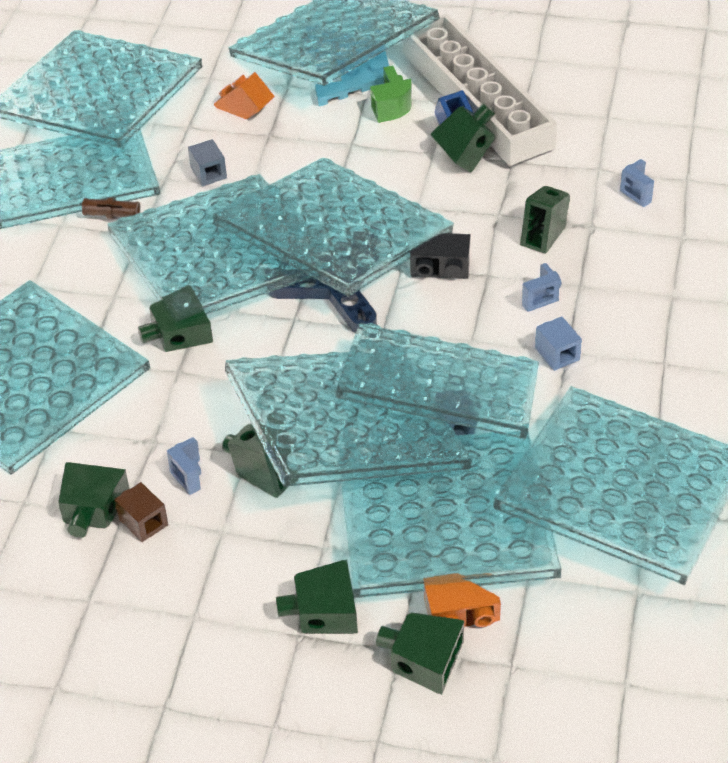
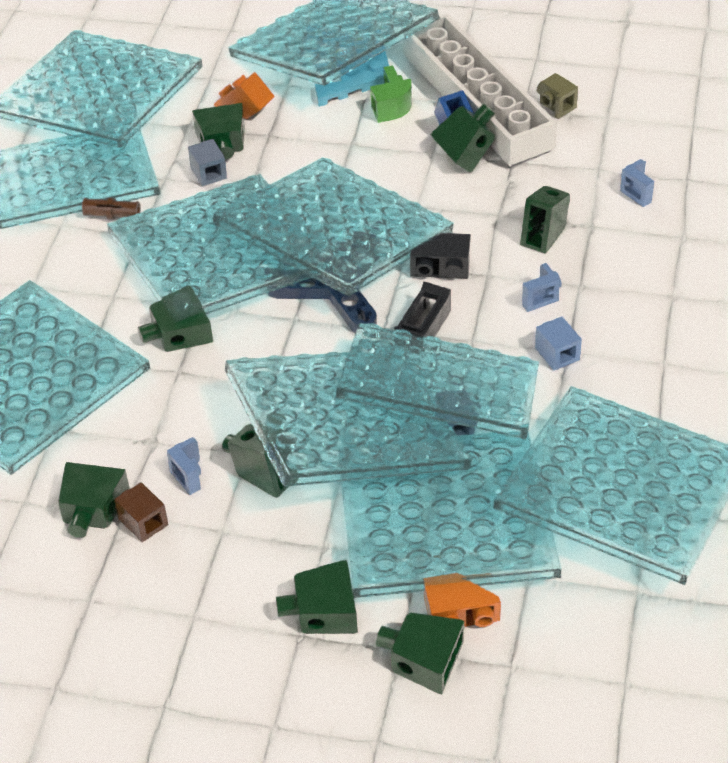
(223, 125): none -> dark green torso
(436, 315): none -> black window
(558, 94): none -> olive brick

